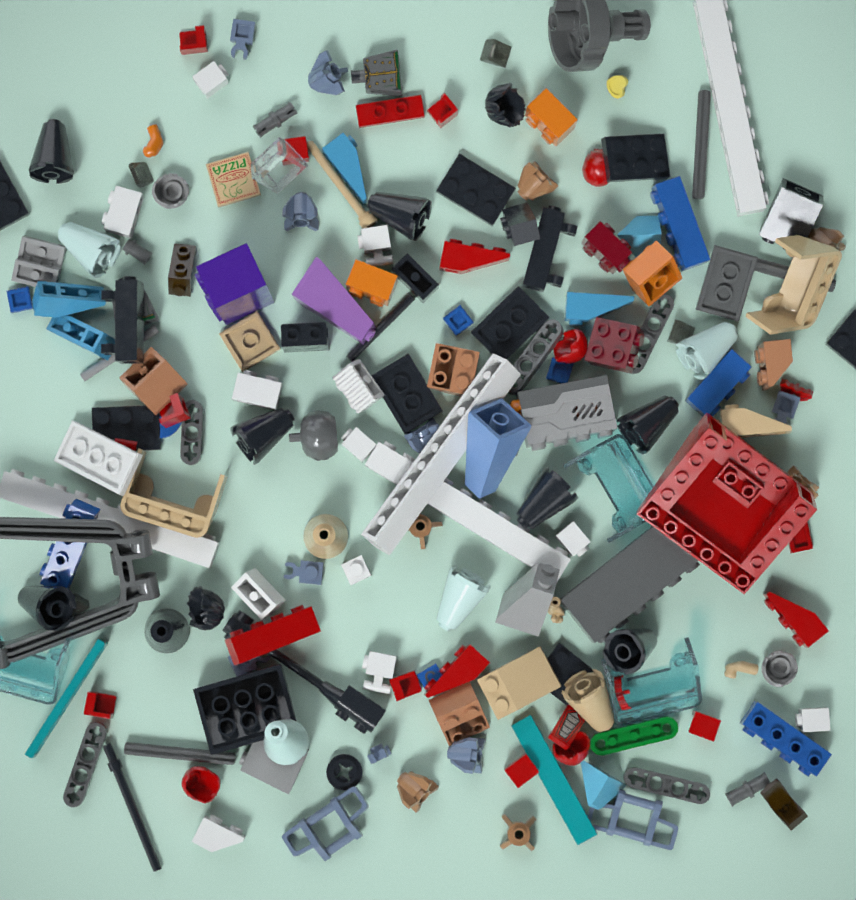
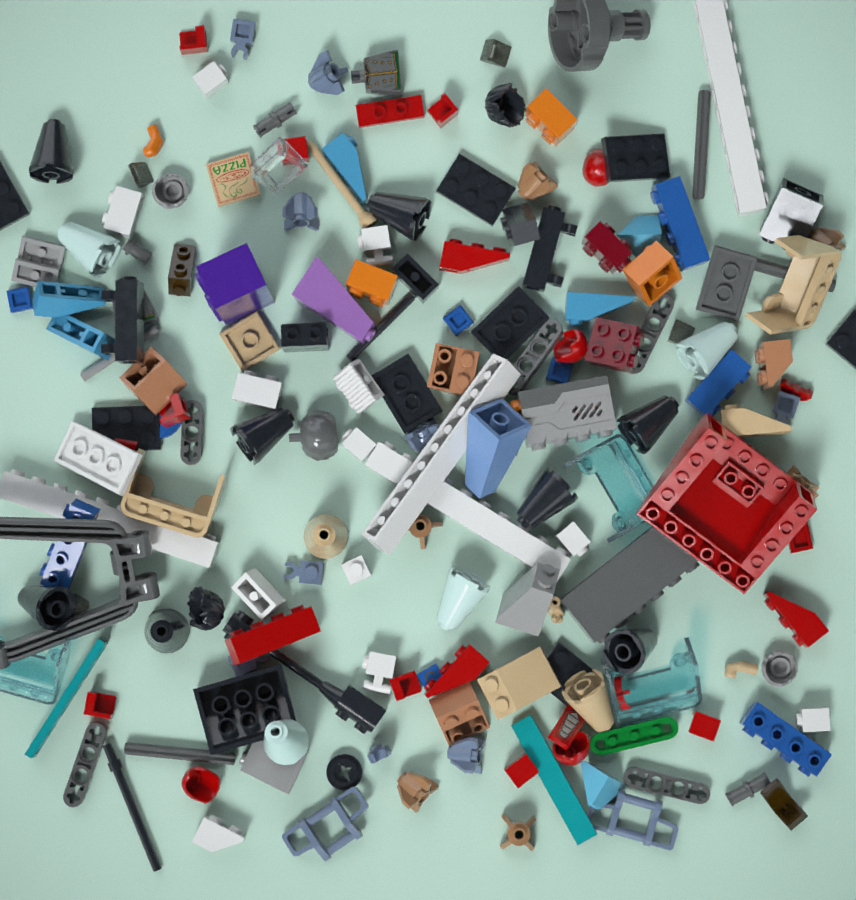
(616, 85): light yellow piece -> none

